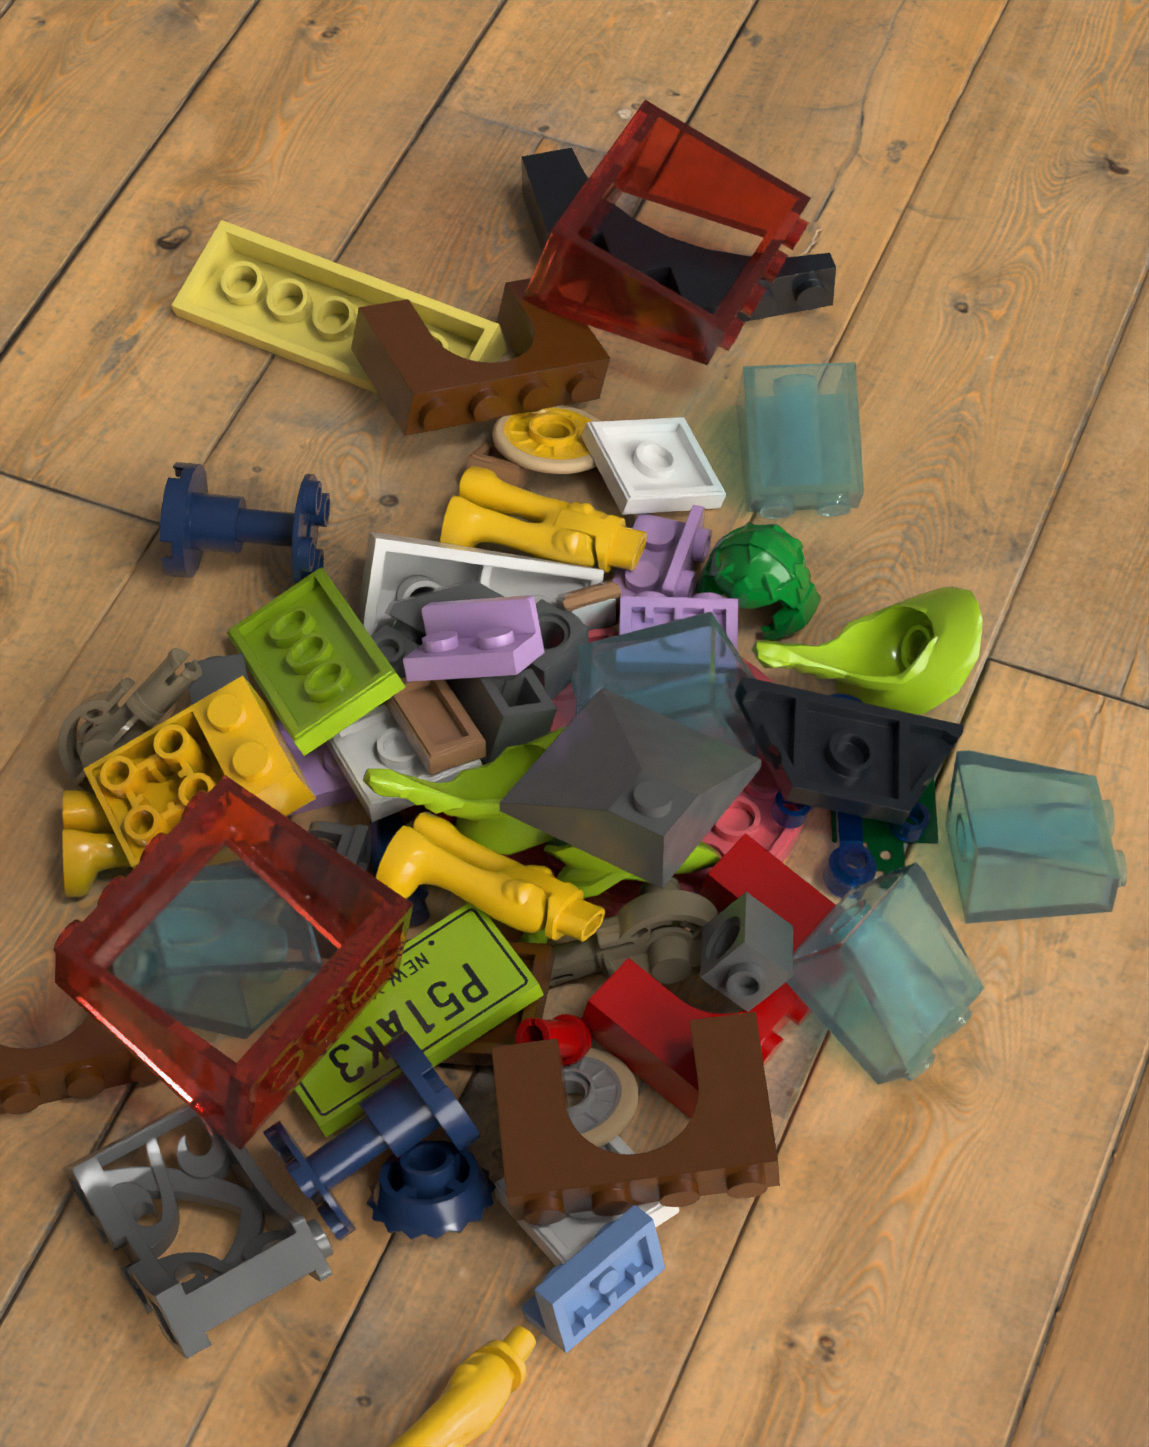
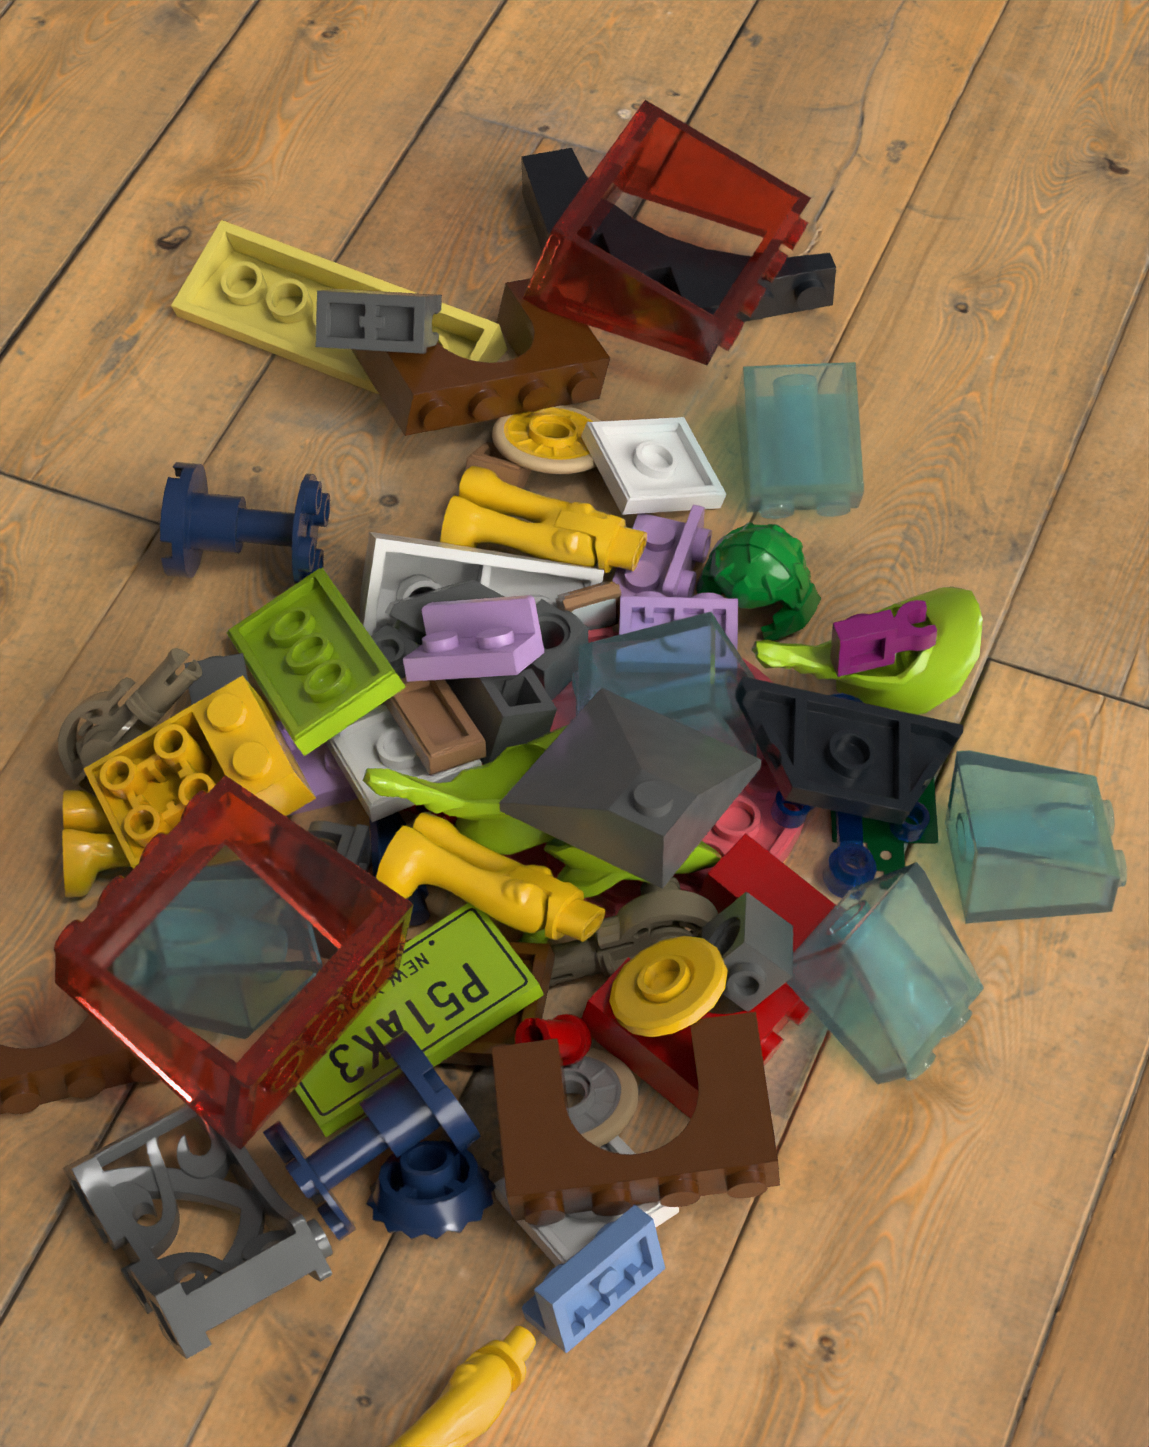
(376, 320): none -> dark grey hinge
(668, 986): none -> yellow wheel
(874, 638): none -> magenta plate

